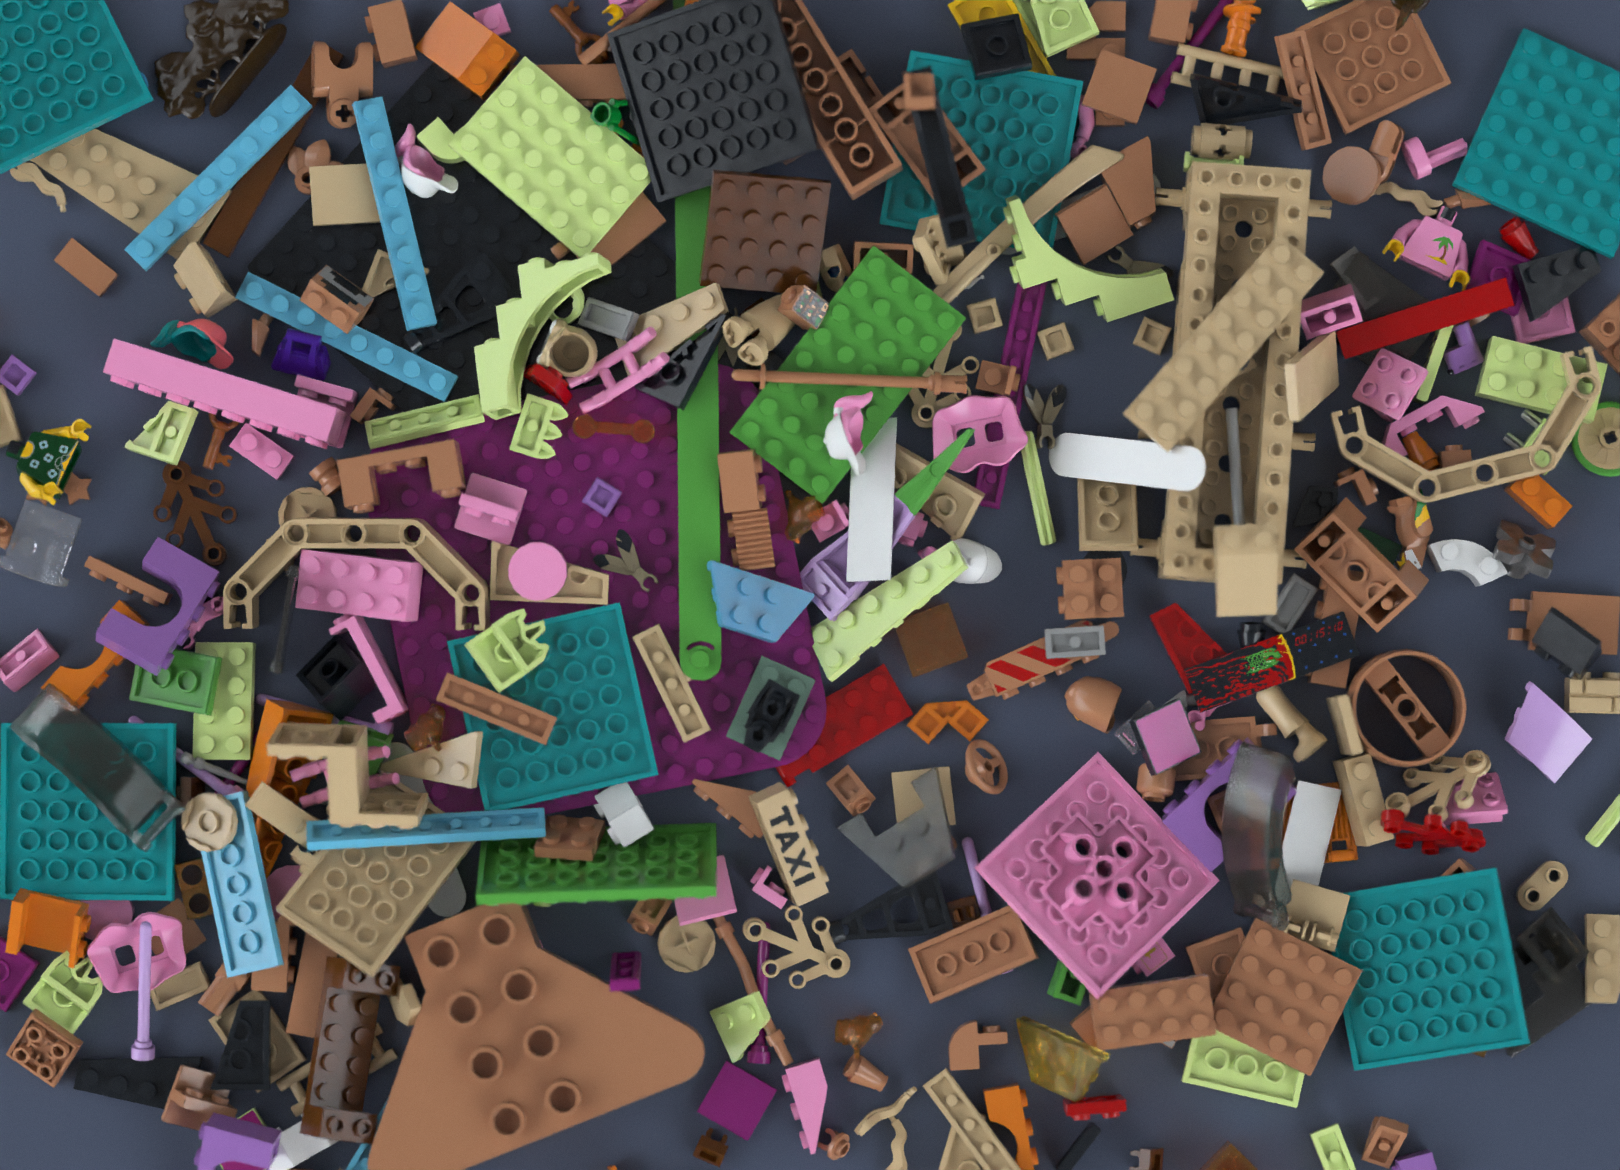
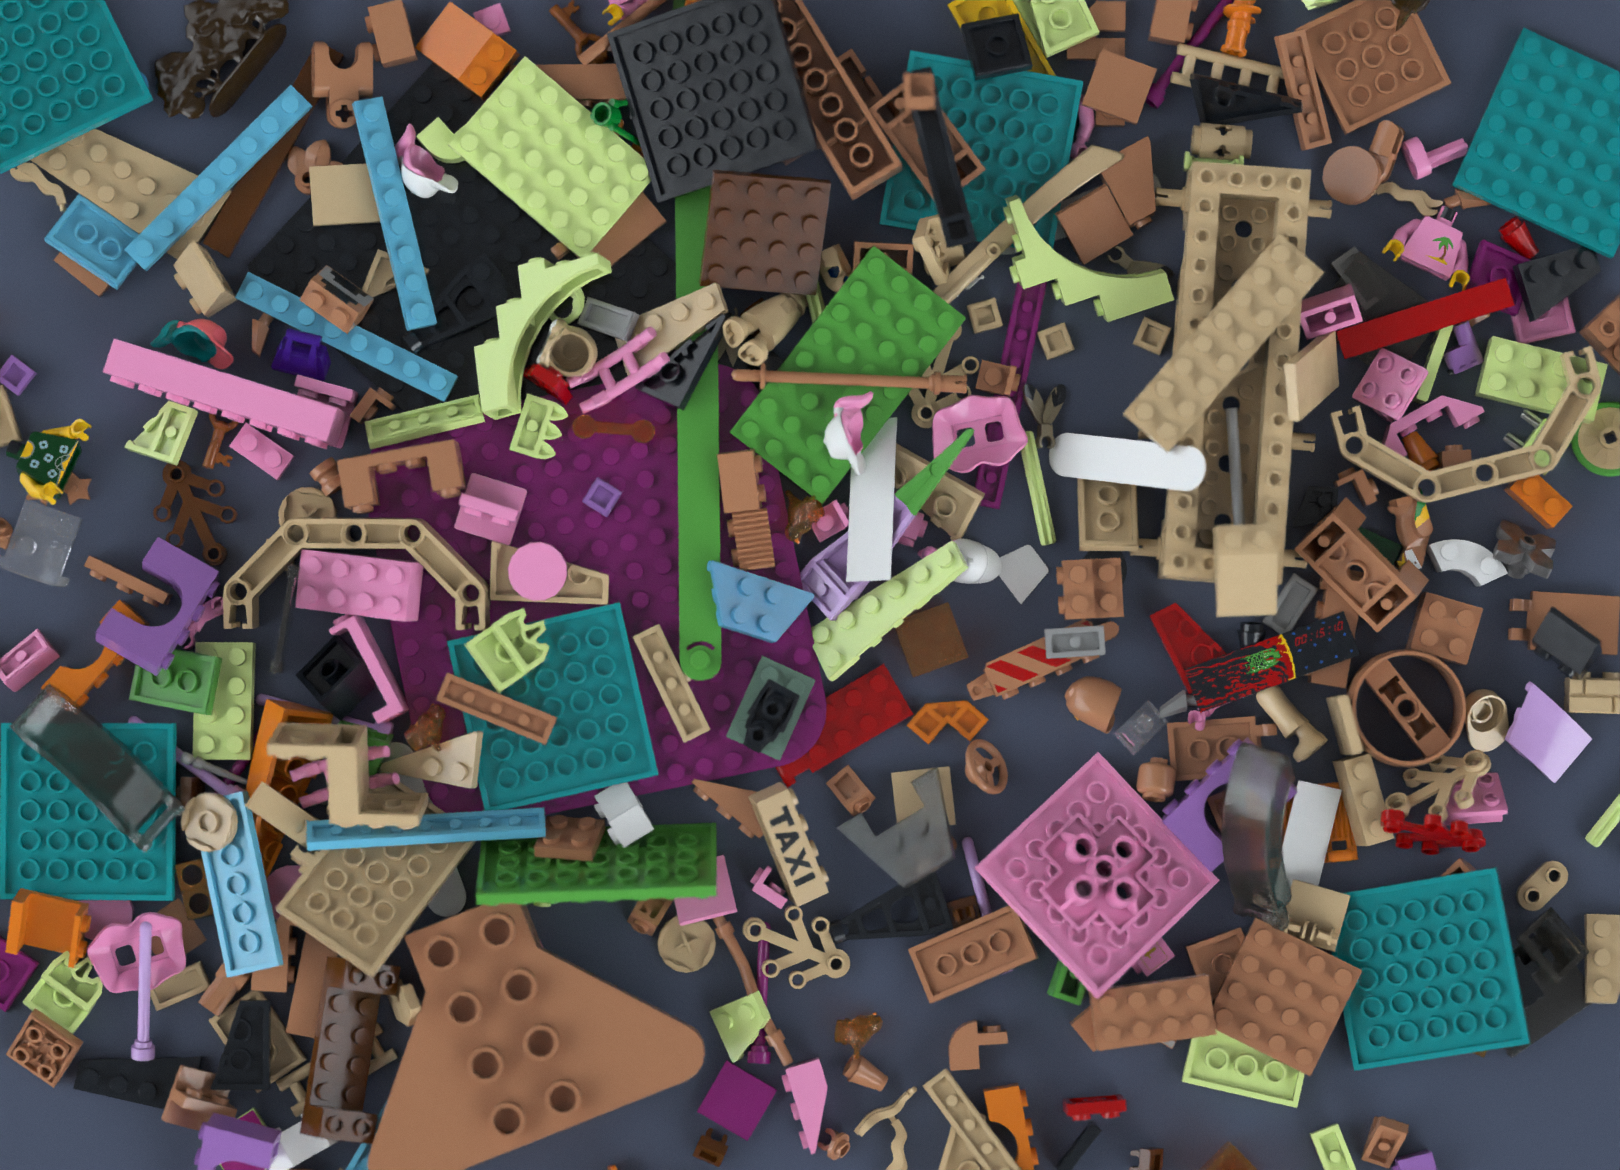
(94, 241): none -> medium azure tile
(625, 971): magenta tile -> none
(629, 562): dark tan piece -> none
(803, 306): brick -> none
(1022, 571): none -> white sticker
(1058, 1059): clear yellow wing -> none
(1165, 737): dark pink tile -> none
(1444, 628): none -> nougat brick
(1486, 720): none -> tan cap

